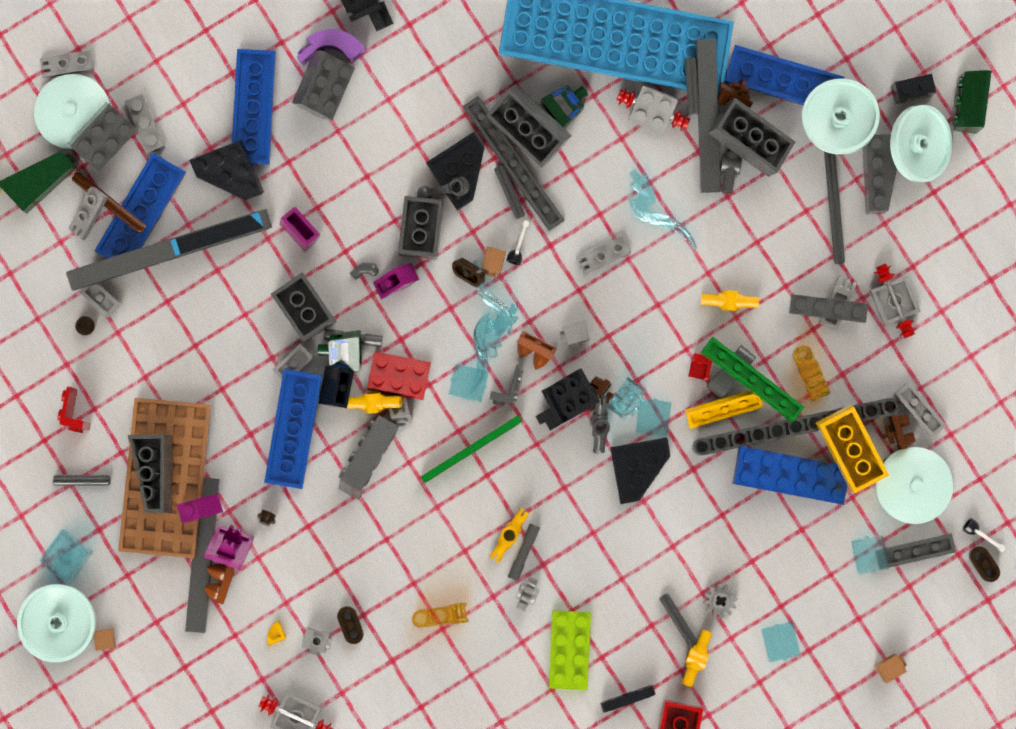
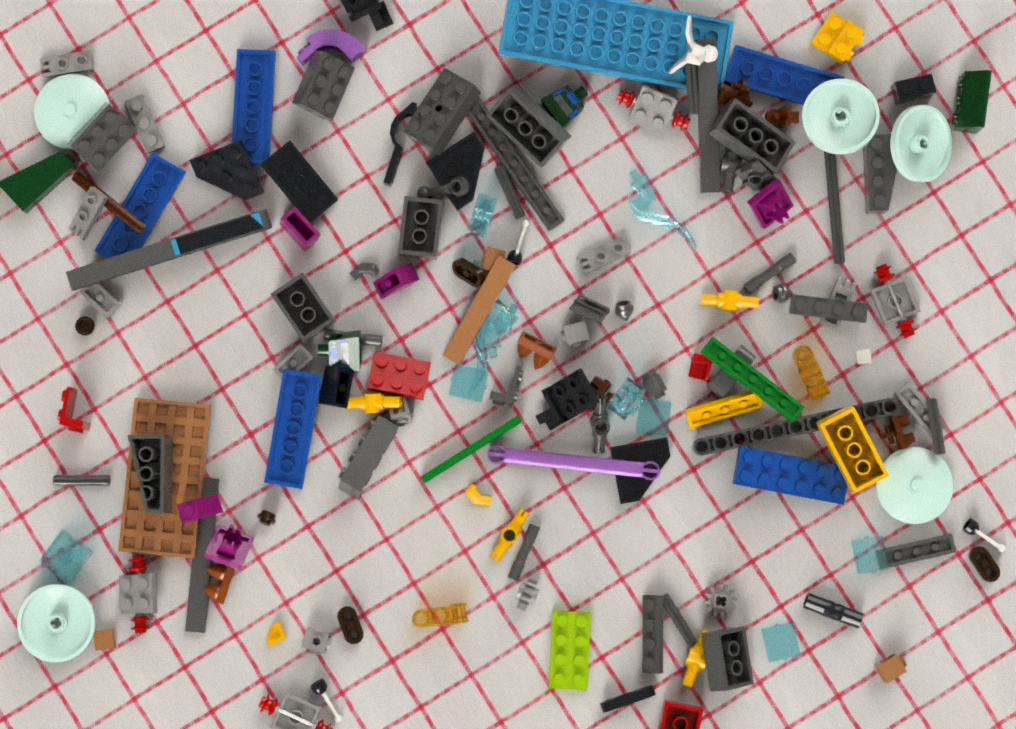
(138, 594): none -> light grey plate
(299, 181): none -> black plate
(320, 687): none -> hinge
(398, 150): none -> black piece
(442, 111): none -> dark grey brick
(475, 496): none -> yellow arm
(479, 310): none -> medium nougat tile
(482, 215): none -> clear light blue brick
(573, 462): none -> medium lavender piece
(589, 309): none -> dark grey piece
(624, 309): none -> flat silver plate
(652, 634): none -> dark grey plate
(654, 385): none -> dark grey brick
(695, 53): none -> white animal
(727, 658): none -> dark grey brick
(754, 175): none -> dark grey piece
(771, 204): none -> magenta plate
(778, 267): none -> dark grey piece
(781, 293): none -> flat silver plate
(782, 117): none -> reddish brown hips
(833, 610): none -> black axle
(838, 38): none -> yellow plate
(863, 356): none -> white sticker
(935, 426): none -> dark grey axle

